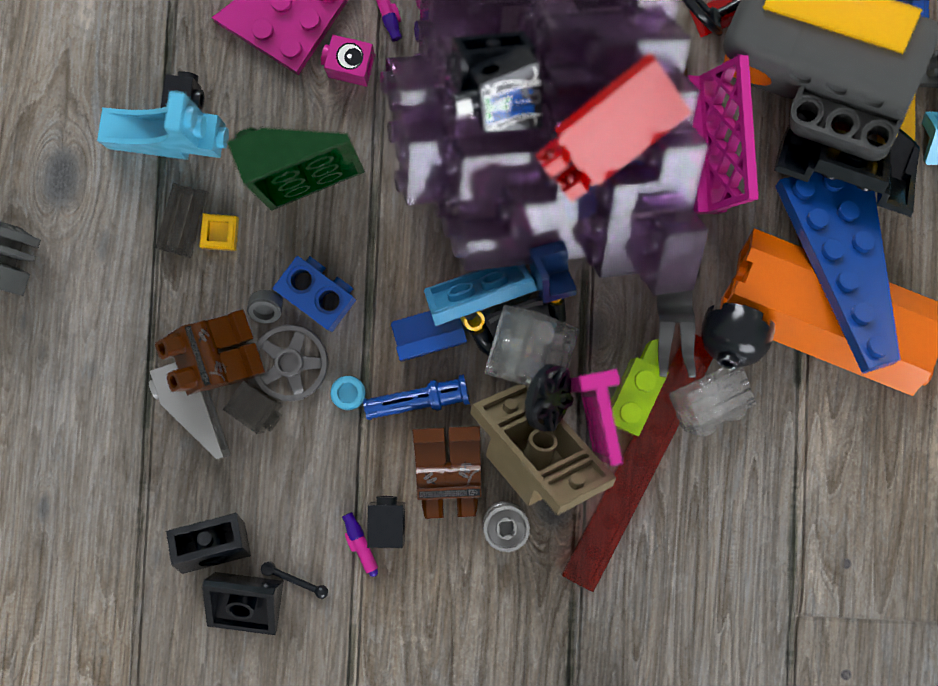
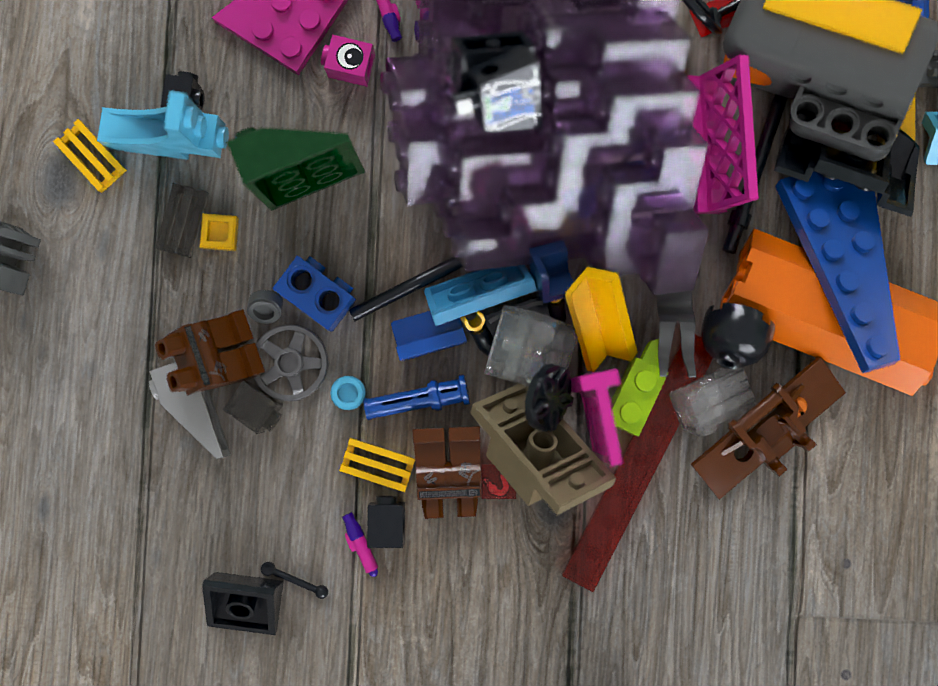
(71, 136): none -> yellow tile
(208, 543): black brick -> none
(349, 455): none -> yellow tile
(405, 288): none -> black piece
(494, 484): none -> clear red tile
(506, 526): light grey wheel -> none
(600, 317): none -> yellow panel
(614, 128): tile -> none
(740, 217): none -> black bar
(796, 407): none -> reddish brown piece

